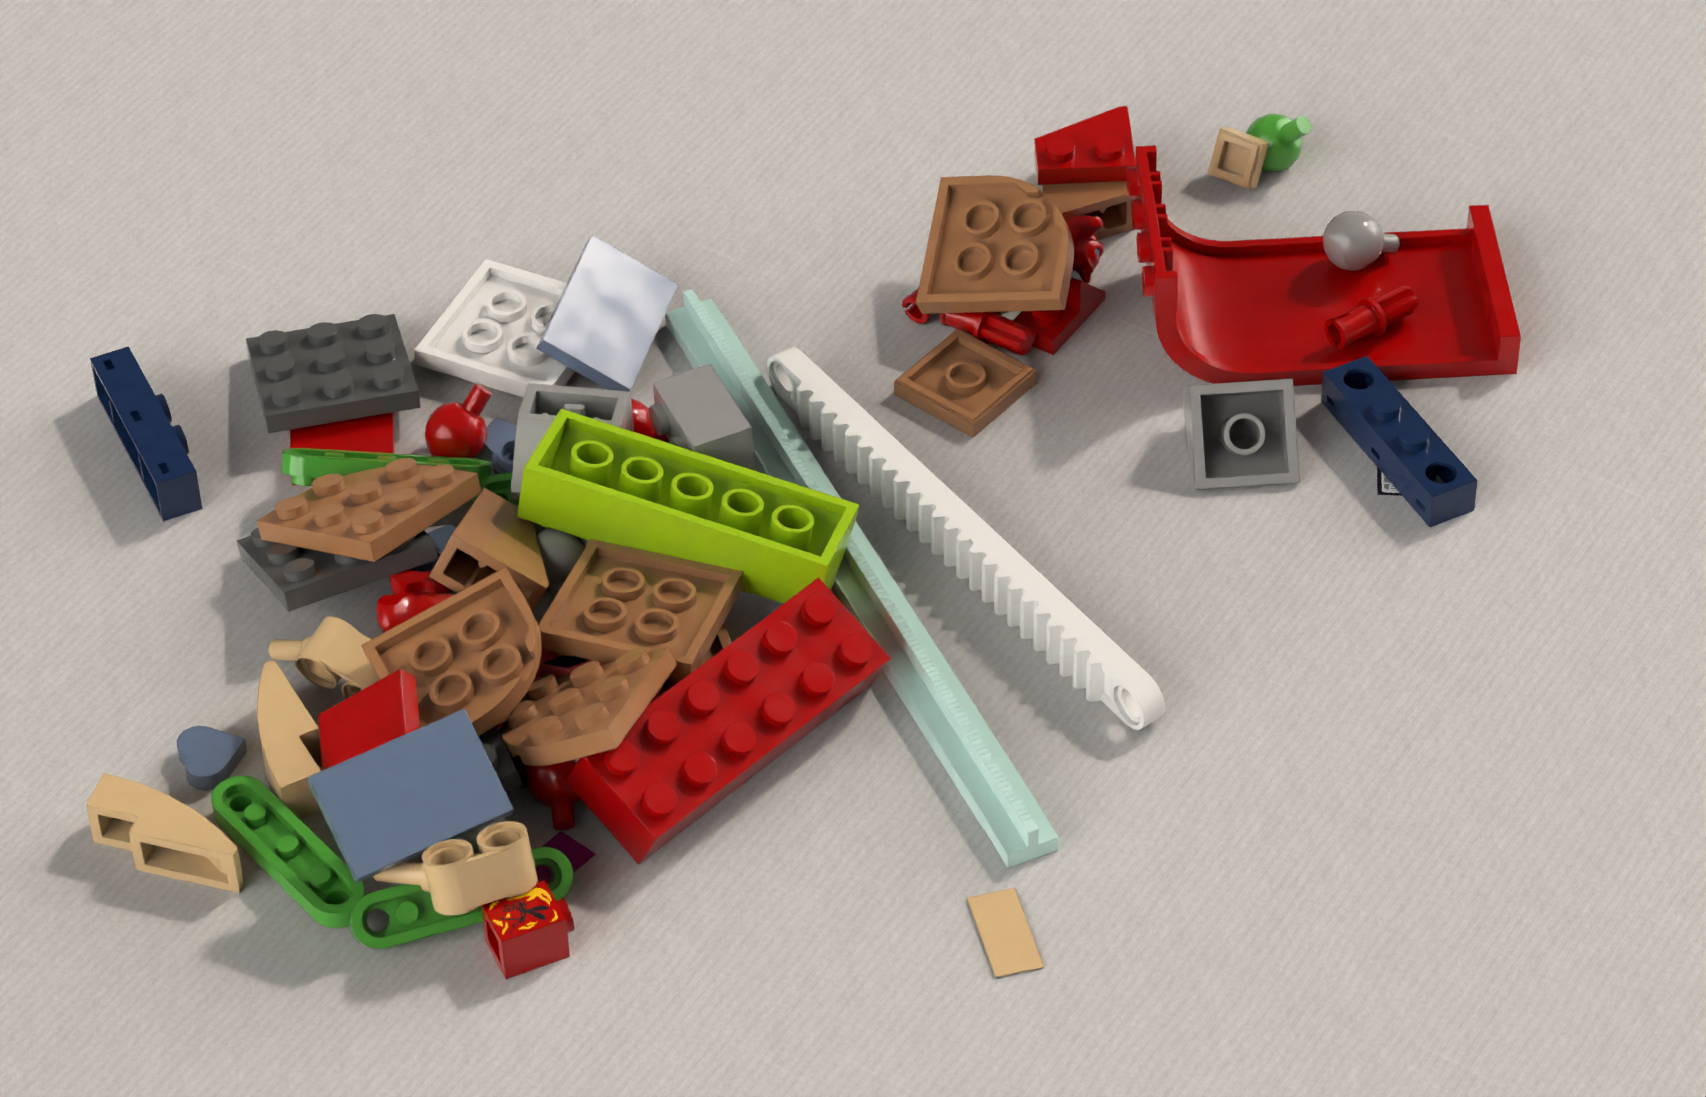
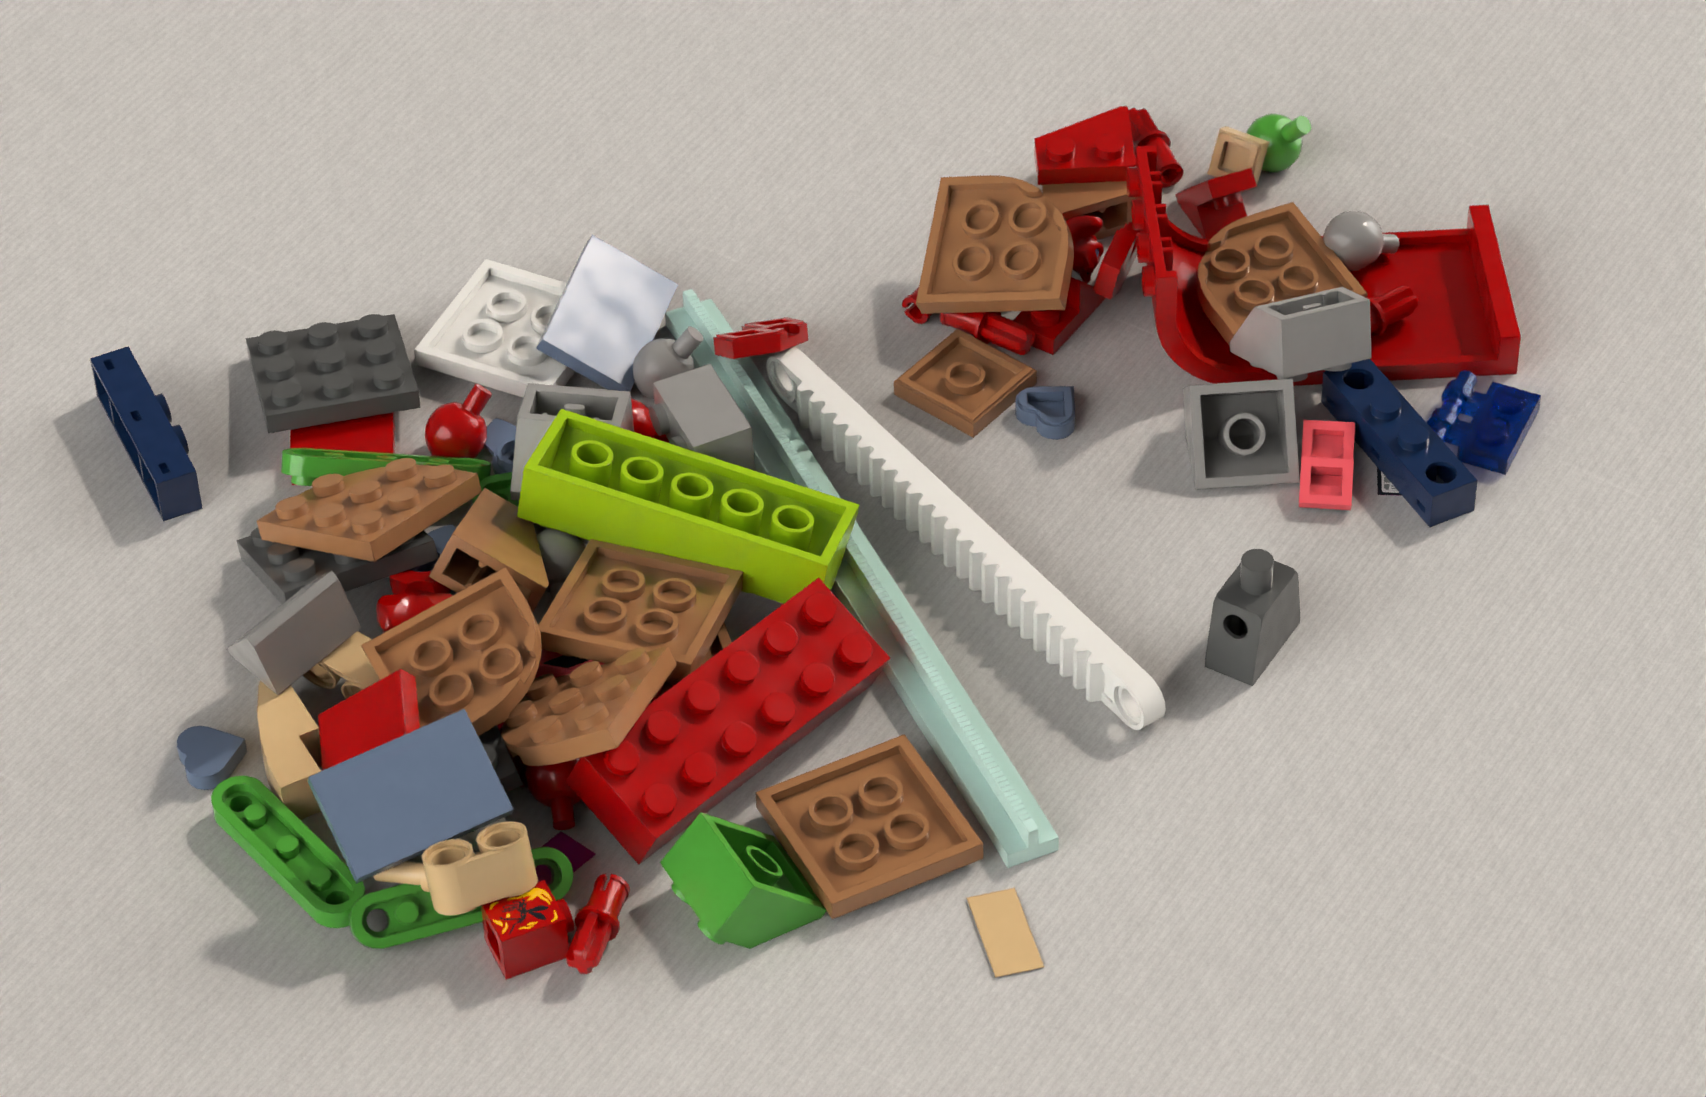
(162, 834): tan slope -> none
(297, 633): none -> light grey slope
(597, 923): none -> red axle
(664, 359): none -> light grey piece
(739, 883): none -> bright green slope
(761, 338): none -> red tile
(869, 826): none -> medium nougat plate
(1048, 409): none -> sand blue tile
(1117, 262): none -> red tile
(1147, 134): none -> red axle
(1216, 201): none -> red slope
(1262, 603): none -> dark grey torso
(1265, 262): none -> medium nougat plate
(1306, 334): none -> light grey slope
(1327, 465): none -> coral slope
(1497, 425): none -> clear blue plate

